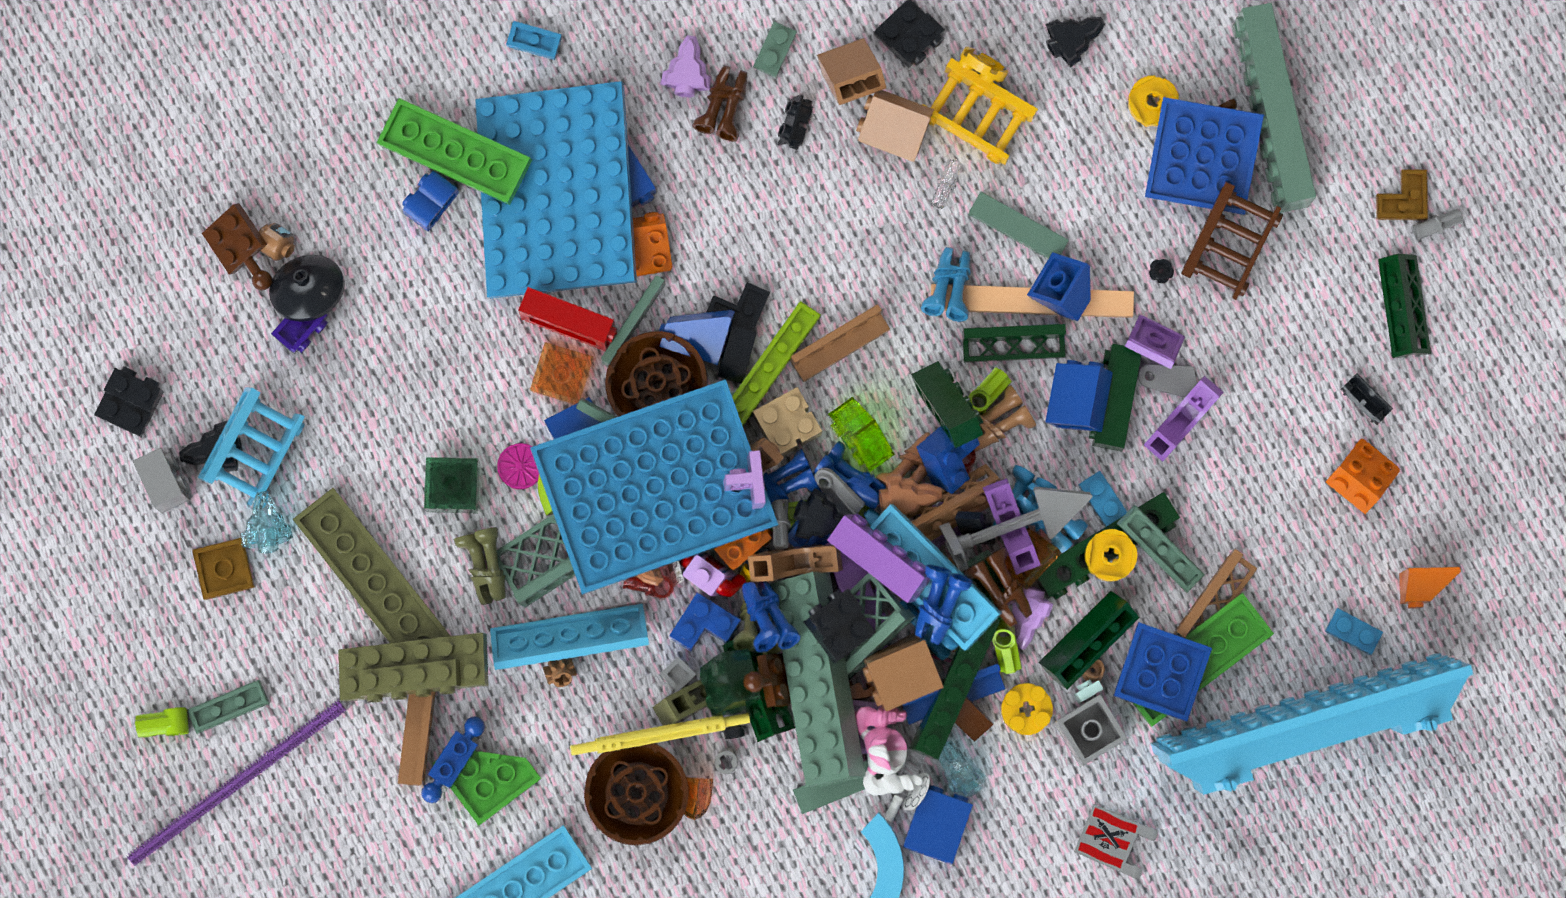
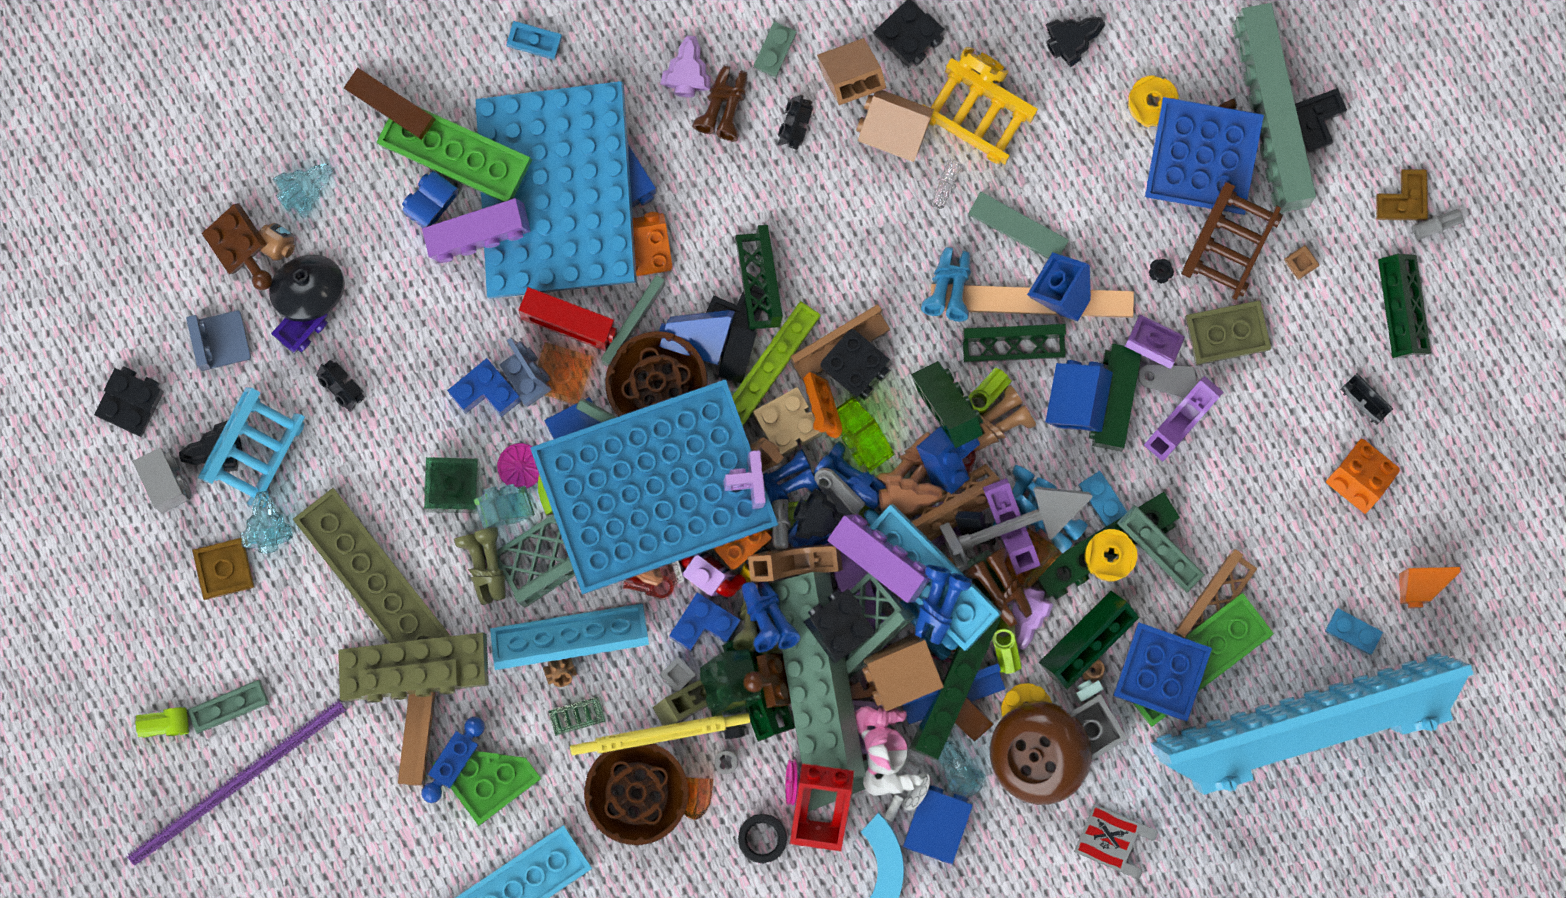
(218, 340): none -> sand blue bracket
(301, 188): none -> clear light blue rock
(331, 377): none -> black hinge
(389, 103): none -> reddish brown tile
(476, 230): none -> medium lavender brick
(484, 383): none -> blue brick
(503, 506): none -> clear light blue piece
(524, 374): none -> sand blue bracket
(579, 725): none -> clear green slope
(767, 819): none -> black tyre
(769, 279): none -> dark green fence
(791, 782): none -> dark pink wheel
(817, 833): none -> red piece
(823, 405): none -> orange plate
(856, 365): none -> black bracket
(1068, 751): none -> reddish brown brick
(1228, 332): none -> olive plate
(1301, 262): none -> medium nougat tile
(1312, 117): none -> black plate

